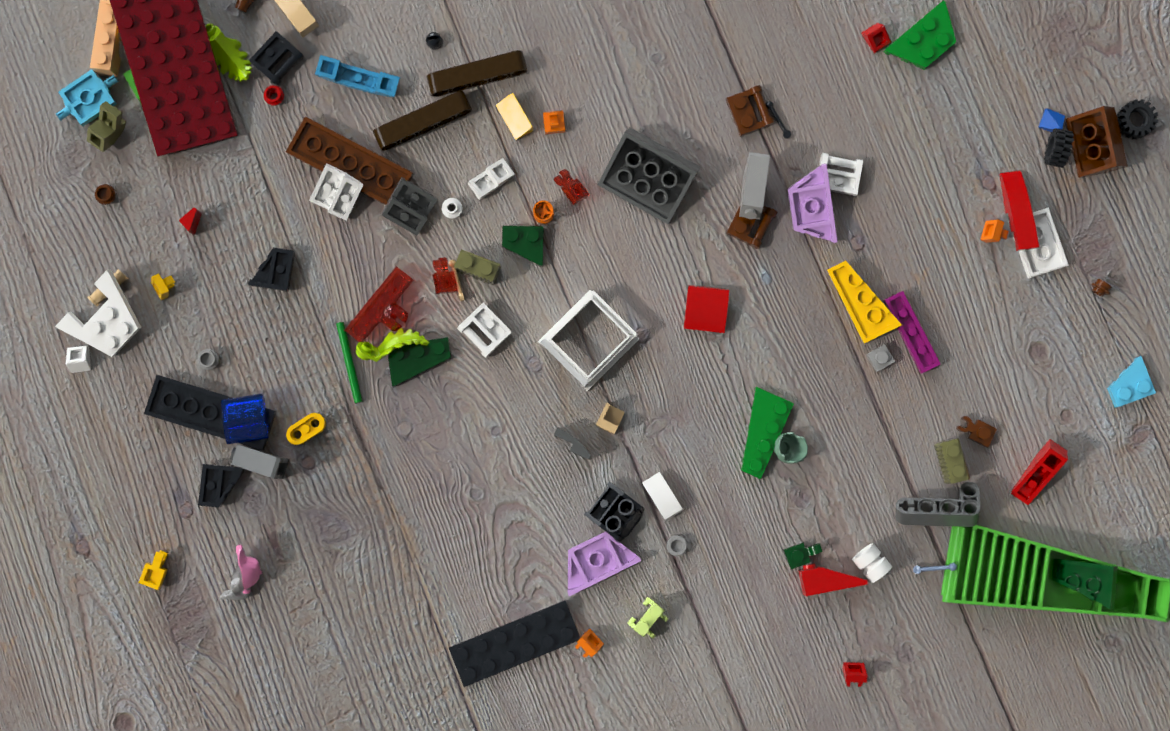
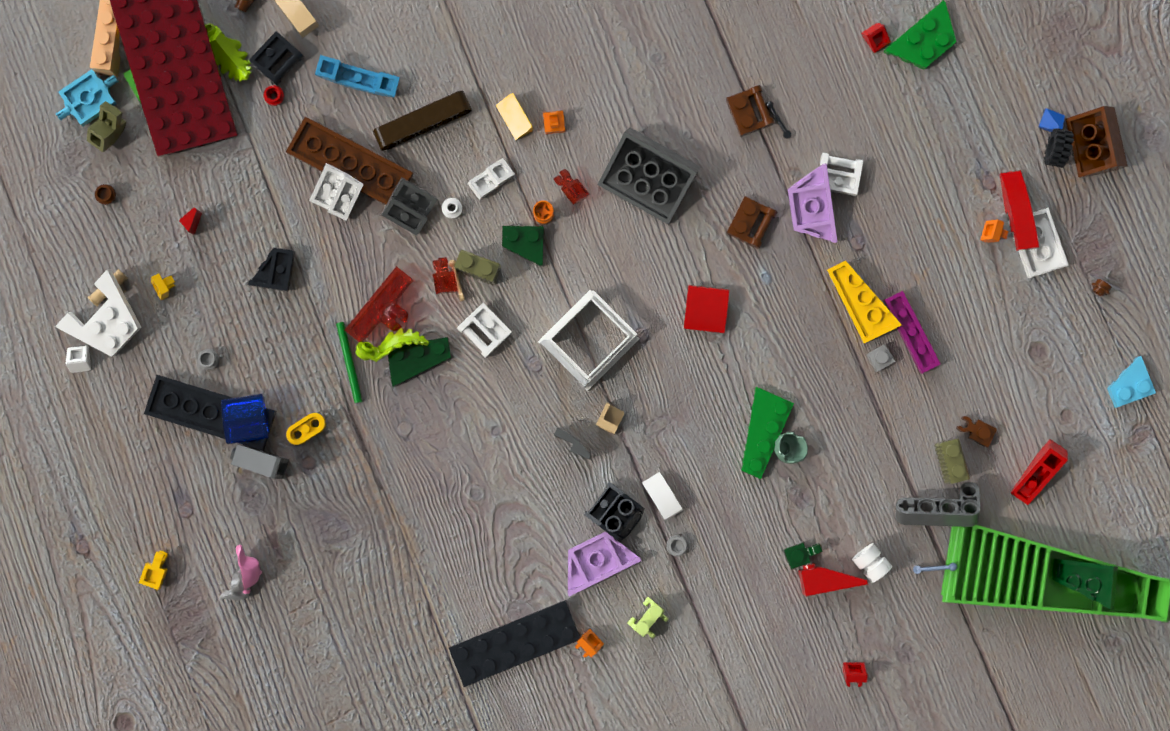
(217, 484): black wing -> none
(436, 43): black hinge -> none
(477, 73): dark brown beam -> none
(754, 185): light grey slope -> none
(1147, 114): black tyre -> none

